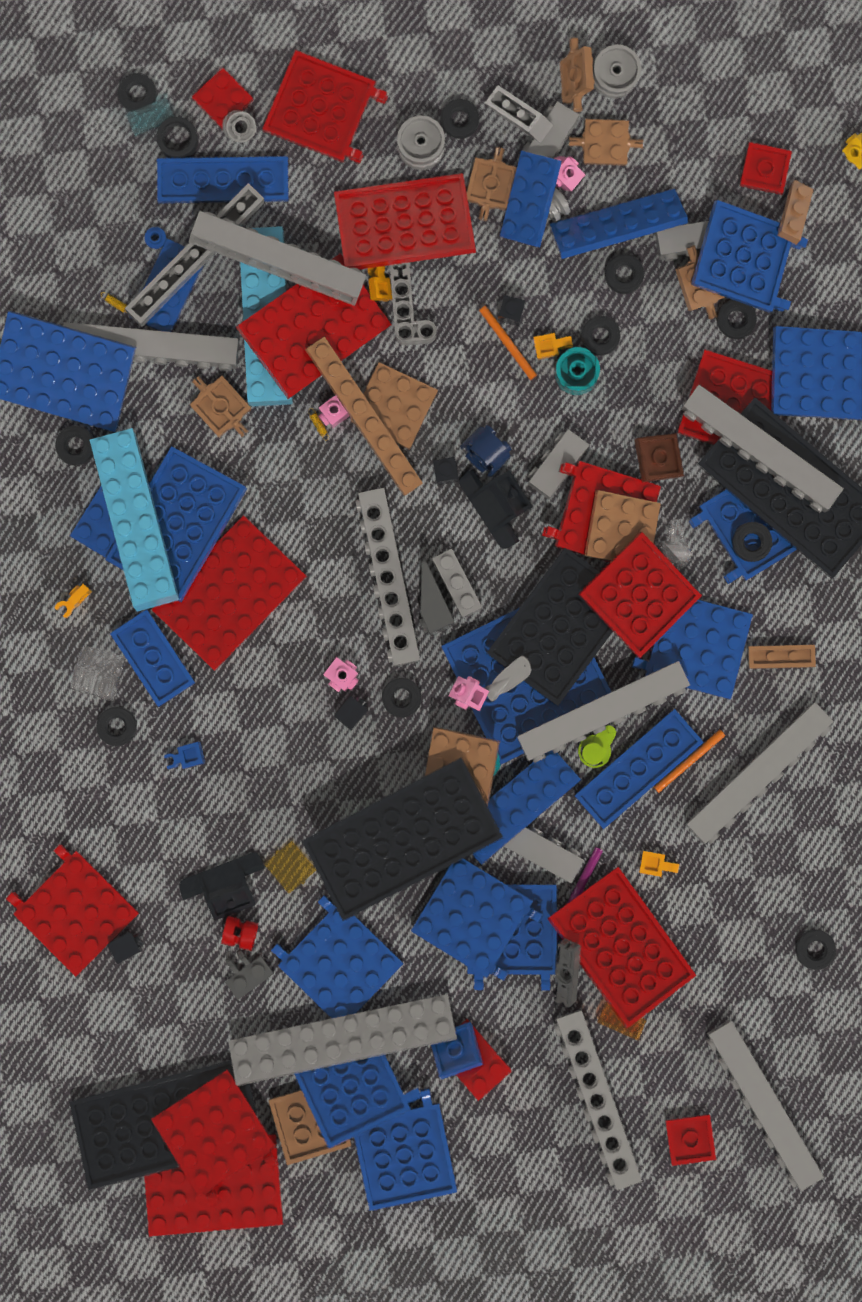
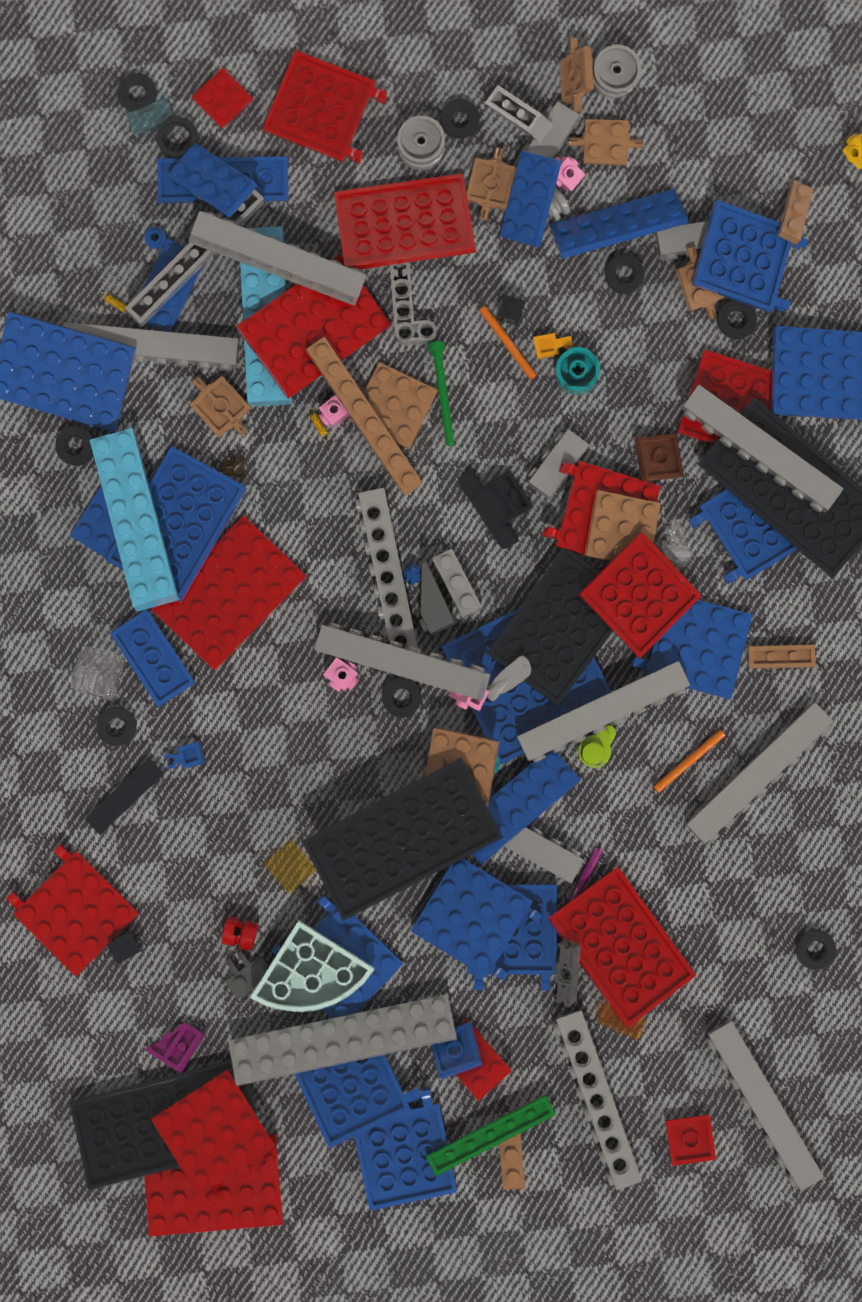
(78, 595): light orange plate -> none
(124, 796): none -> black tile
(177, 1047): none -> magenta wing
(212, 180): none -> blue plate
(224, 885): black plate -> none
(229, 126): light grey wheel -> none
(233, 465): none -> dark brown piece
(298, 1129): medium nougat plate -> none
(310, 973): none -> light aqua brick
(352, 712): black brick -> none
(379, 285): light orange plate -> none
(403, 662): none -> light grey brick
(411, 574): none -> blue plate
(437, 351): none -> green piece
(445, 471): black brick -> none
(486, 450): dark blue brick -> none
(490, 1135): none -> green tile
(512, 1163): none -> medium nougat plate
(600, 322): black tyre -> none
(638, 769): blue plate -> none
(654, 864): light orange plate -> none
(752, 555): black tyre -> none
(765, 168): red plate -> none

